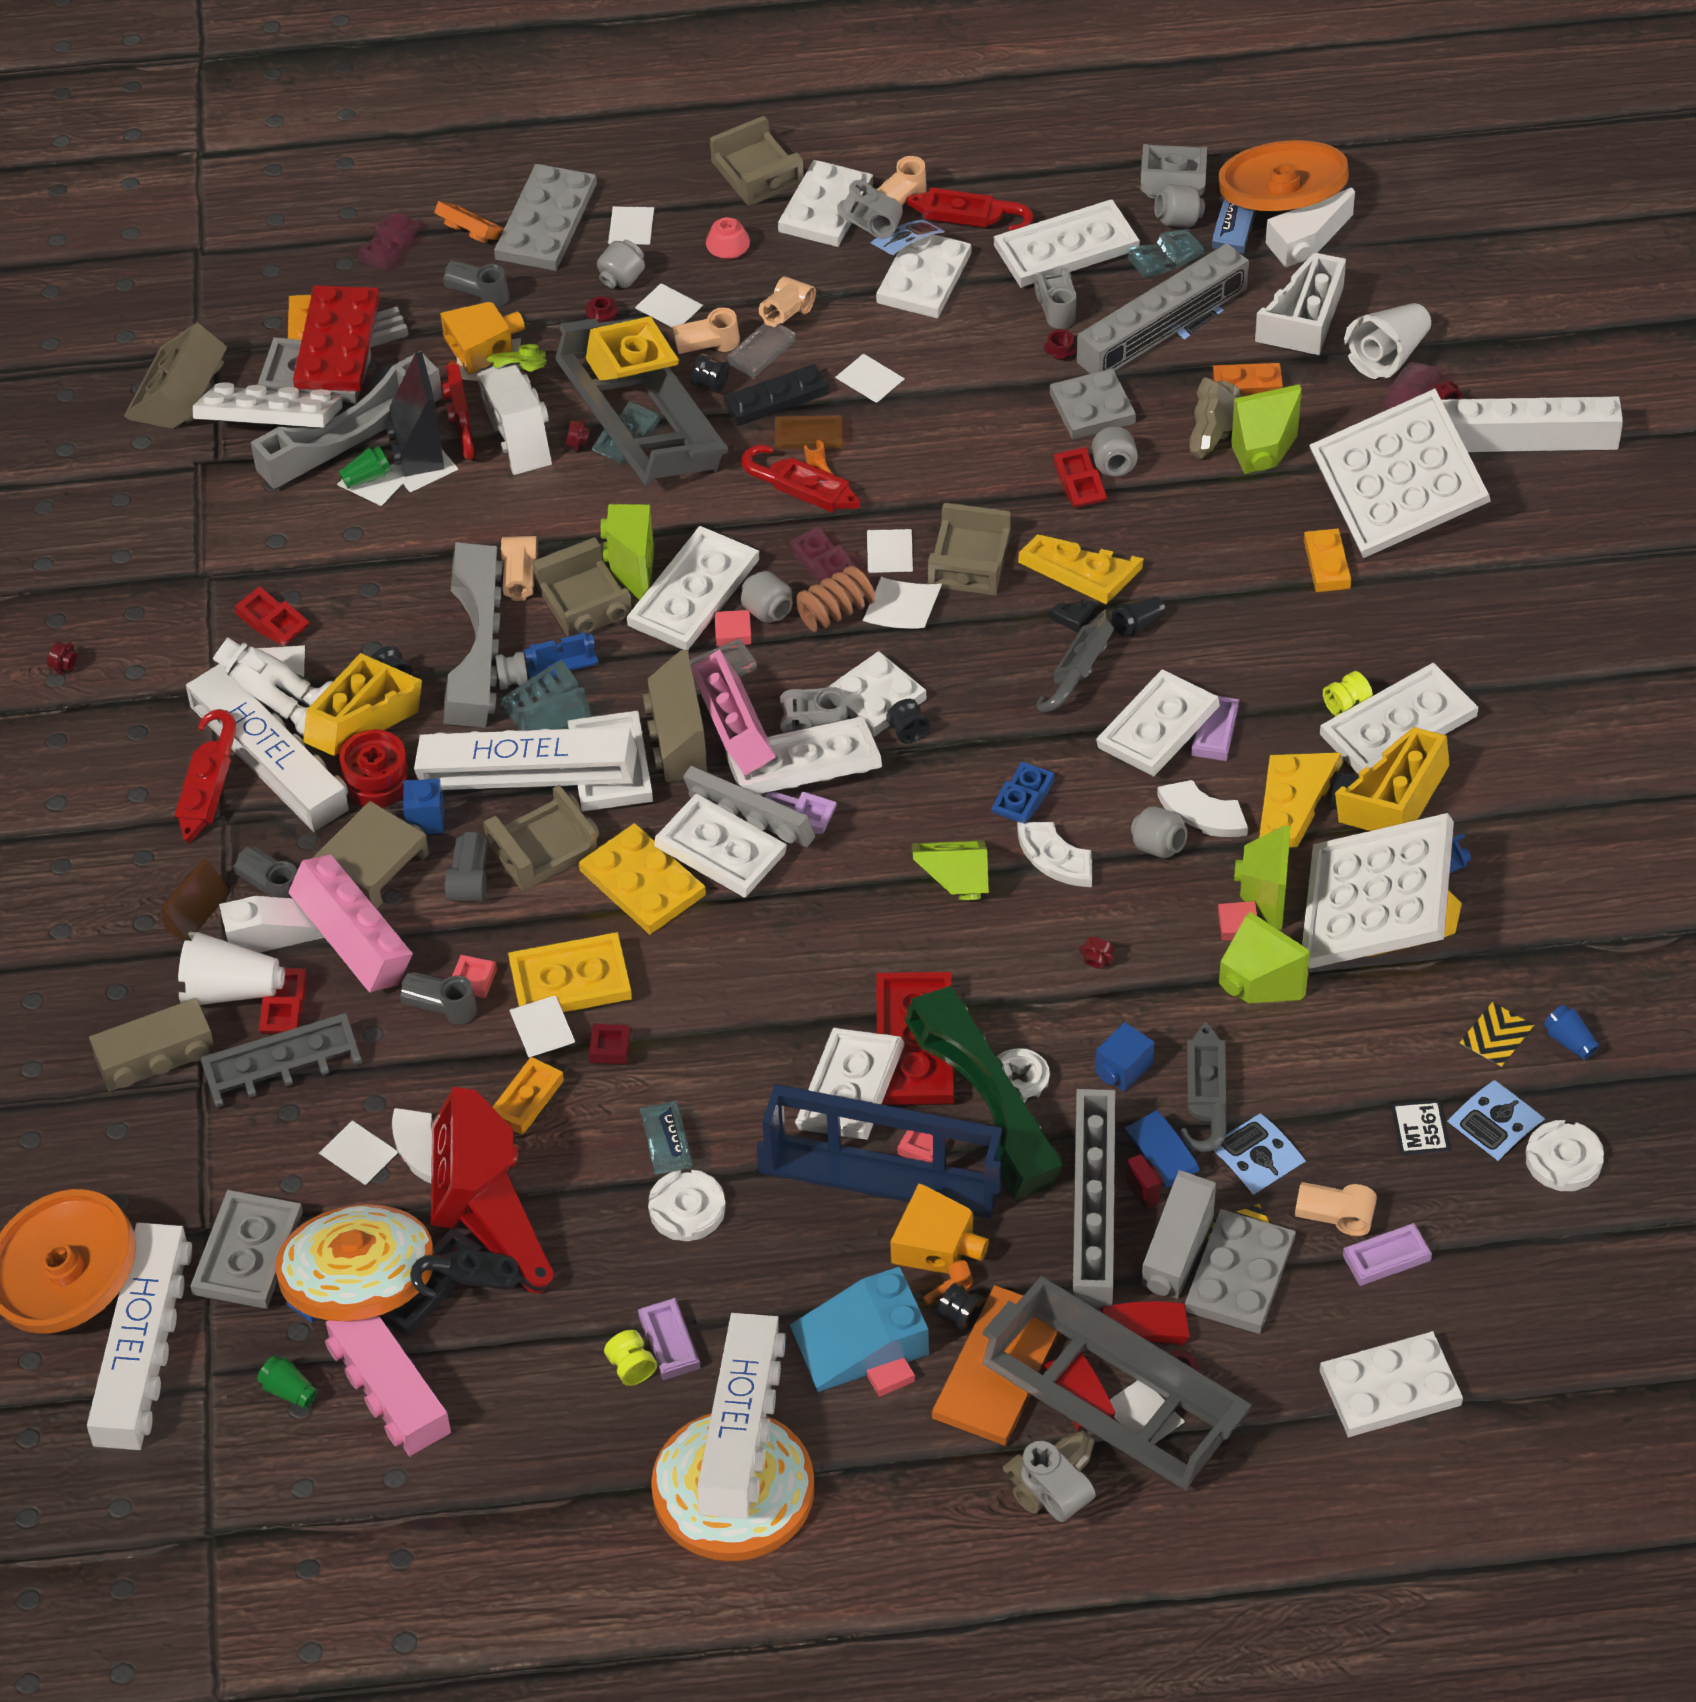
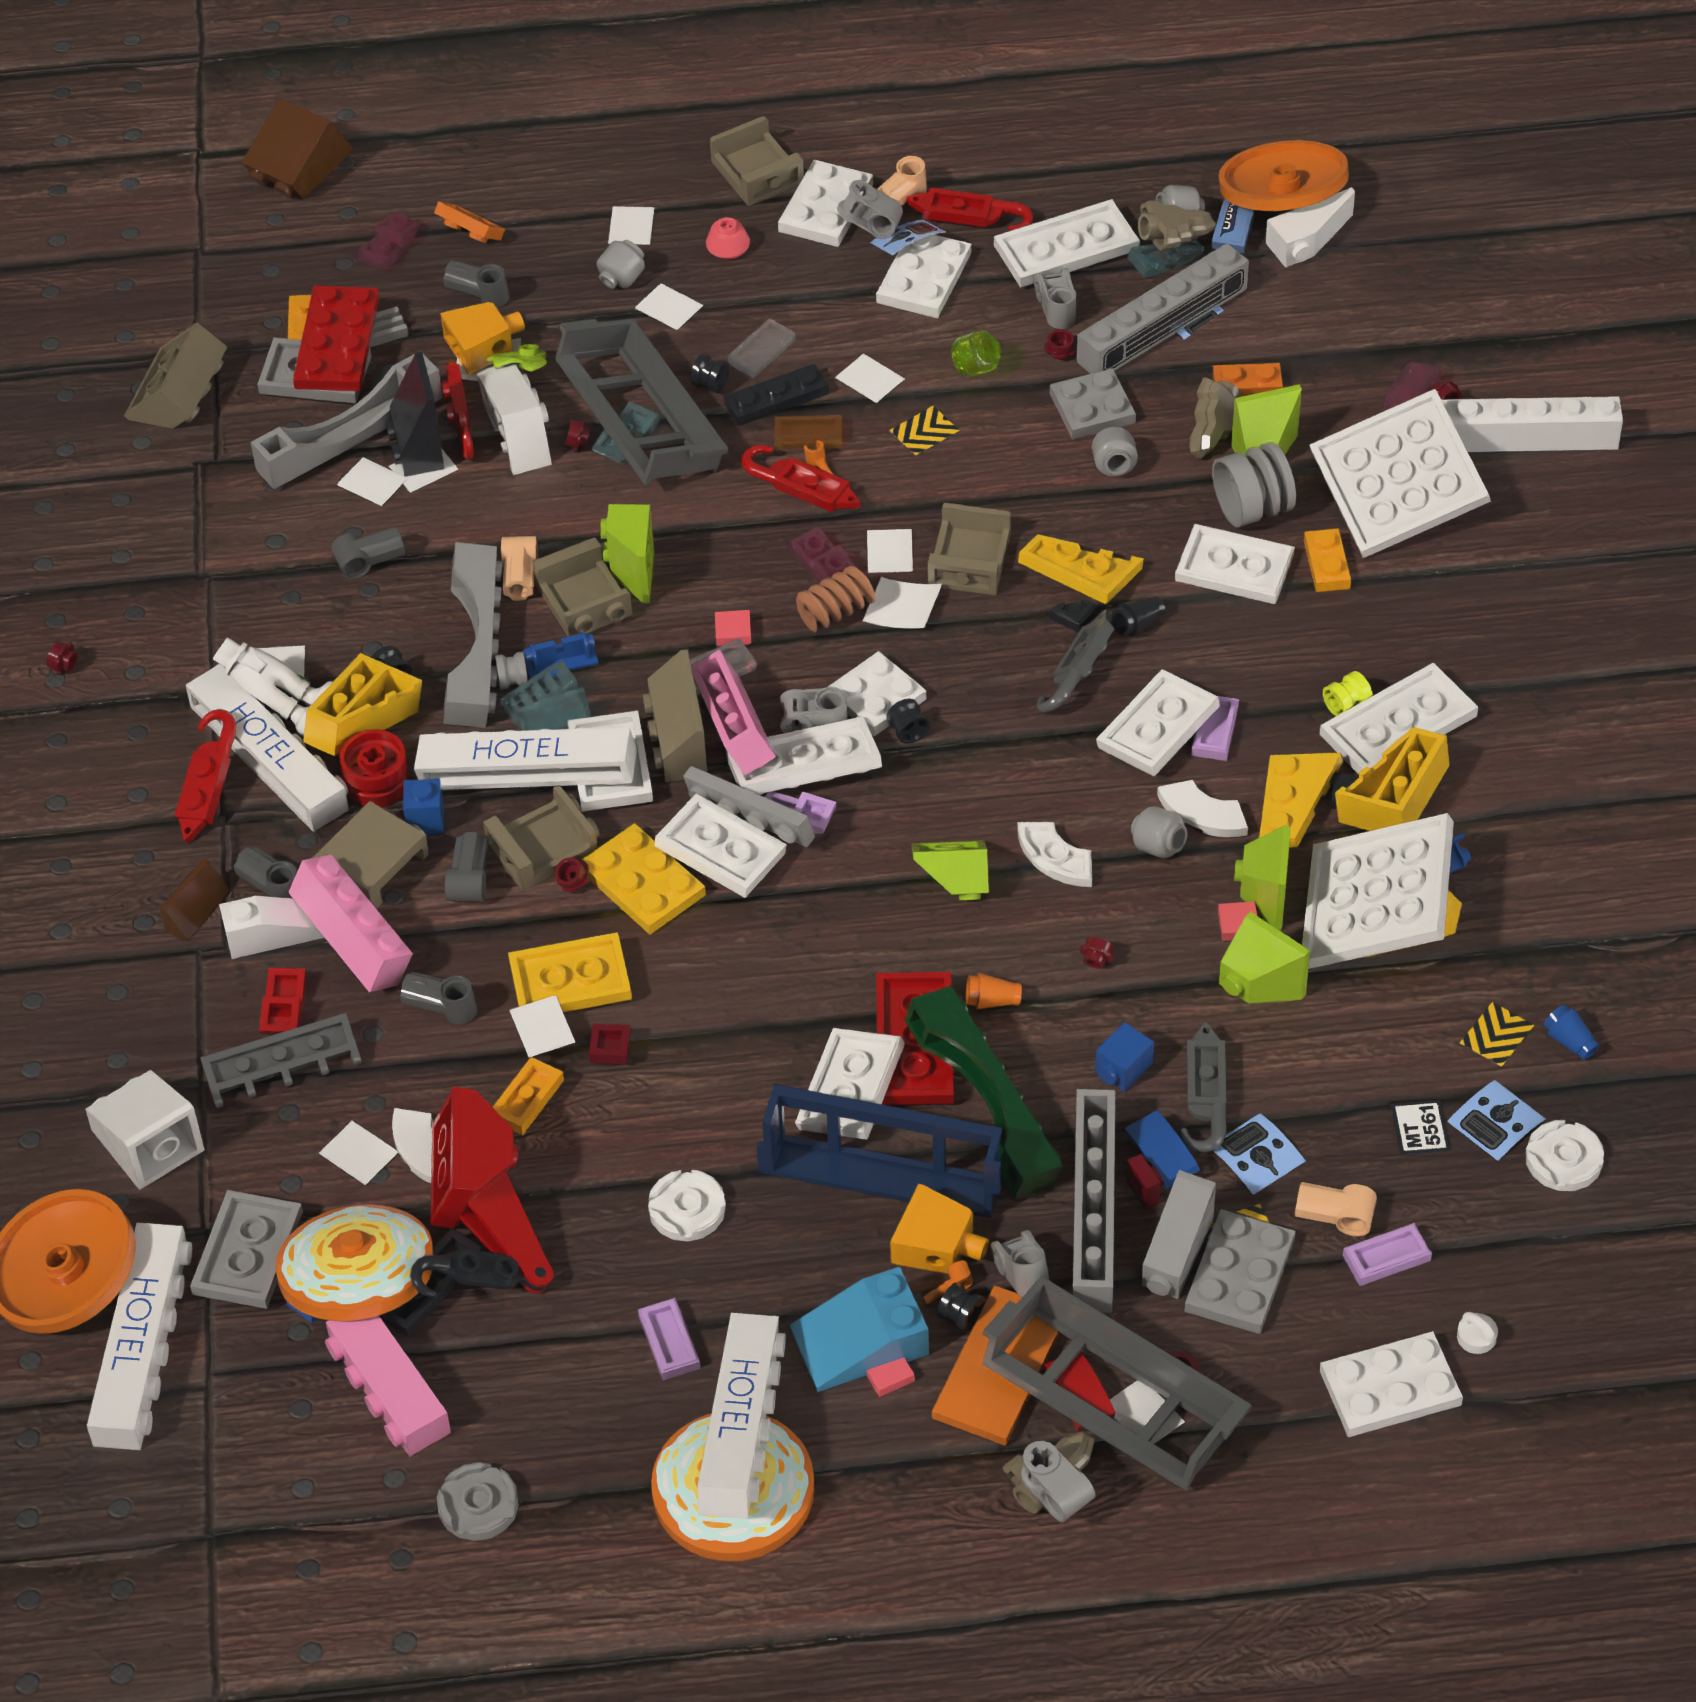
(146, 1128): none -> white slope
(152, 1044): dark tan brick -> none
(226, 972): white cone -> none
(265, 406): white plate -> none
(269, 617): red slope -> none
(286, 1382): green cone -> none
(295, 150): none -> reddish brown slope
(358, 554): none -> dark grey piece
(365, 468): green cone -> none
(477, 1501): none -> light grey tile
(478, 972): coral tile -> none
(545, 217): light grey plate -> none
(566, 869): none -> dark red plate
(602, 309): dark red plate -> none
(628, 349): yellow slope -> none
(632, 1360): neon yellow wheel -> none
(665, 1137): clear light blue slope -> none
(693, 588): white plate -> none
(717, 331): light nougat piece -> none
(766, 597): light grey head -> none
(788, 298): light nougat piece -> none
(917, 1146): coral tile -> none
(924, 430): none -> sticker
(976, 353): none -> clear neon green head
(989, 992): none -> orange cone
(1020, 1261): none -> light grey piece
(1024, 793): blue slope -> none
(1028, 1062): white gear -> none
(1079, 477): red slope -> none
(1152, 1320): red slope -> none
(1171, 225): none -> dark tan rock
(1172, 166): light grey slope -> none
(1234, 563): none -> white tile
(1254, 484): none -> light grey wheel
(1305, 307): white wedge -> none
(1386, 339): white cone -> none
(1477, 1333): none -> white tile

